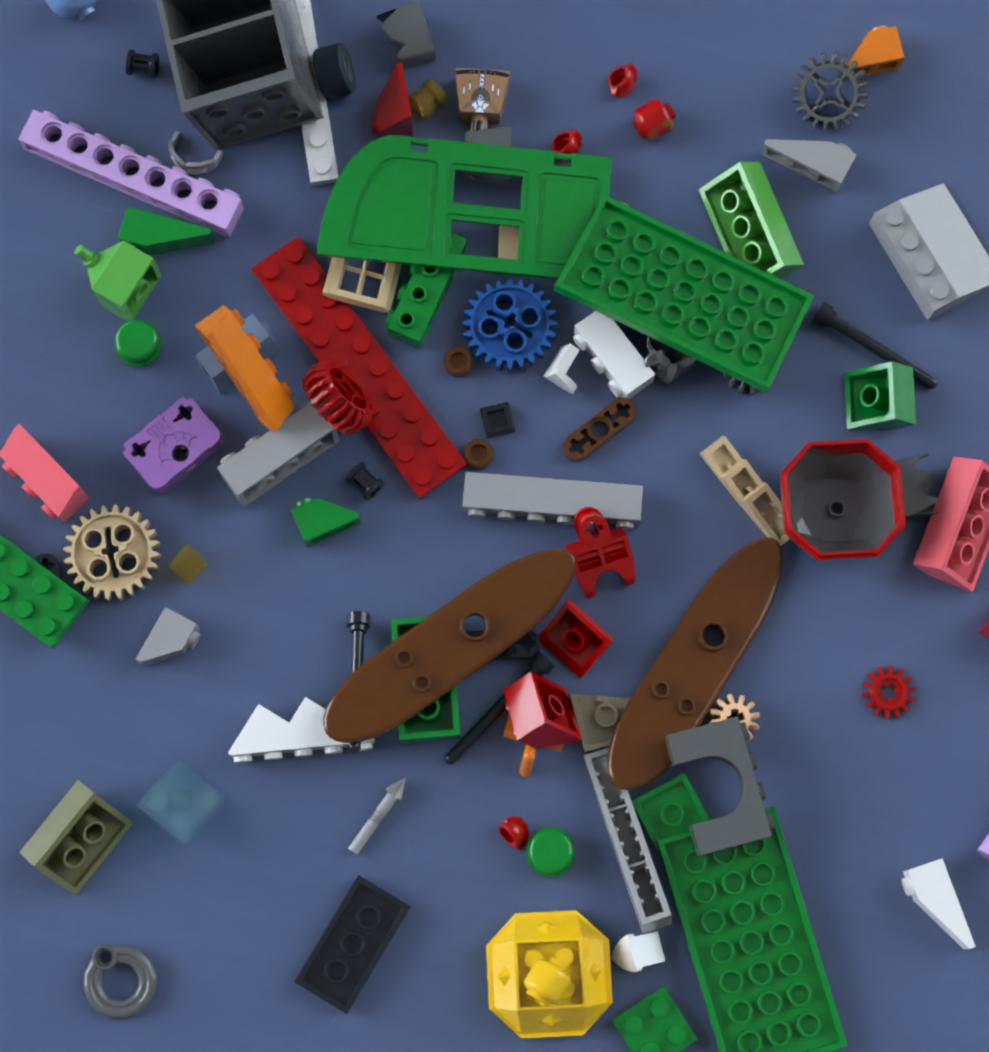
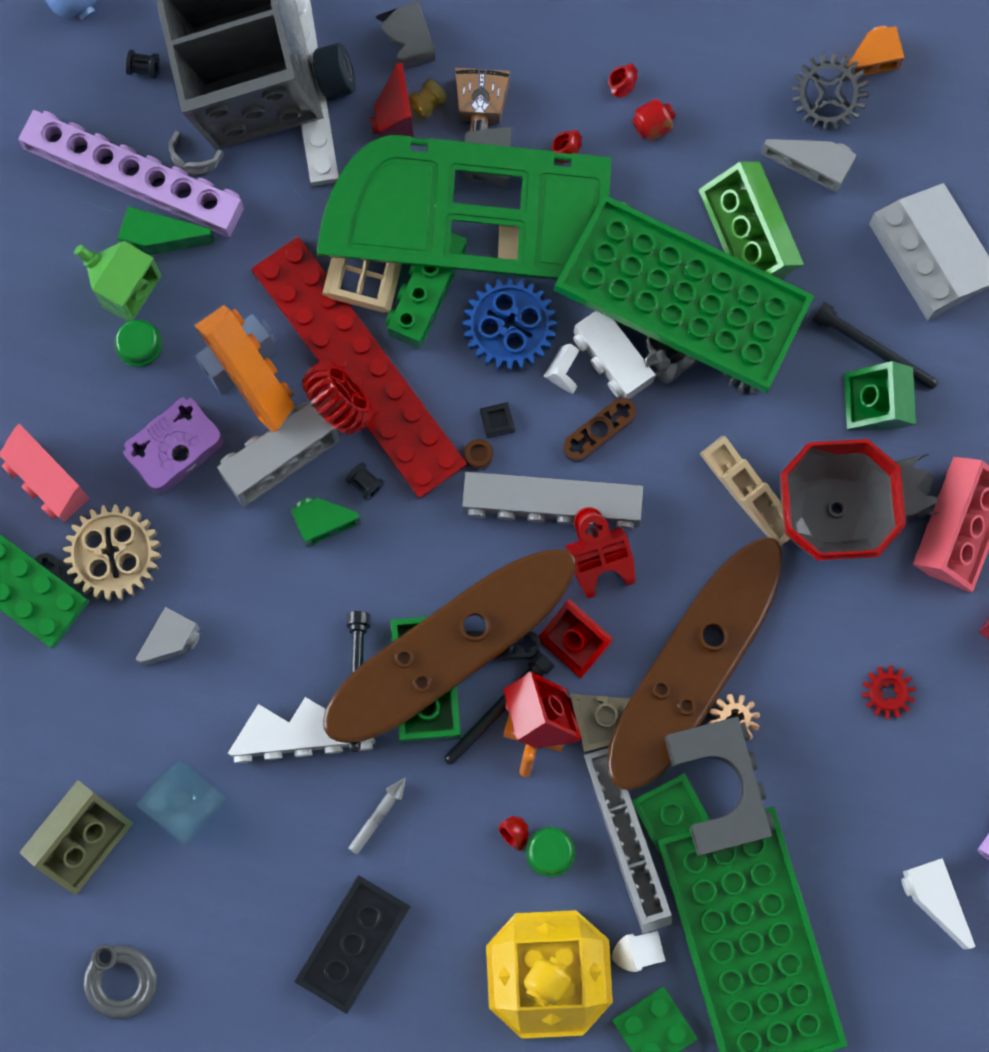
(187, 564): clear yellow slope -> none
(458, 361): reddish brown tile -> none

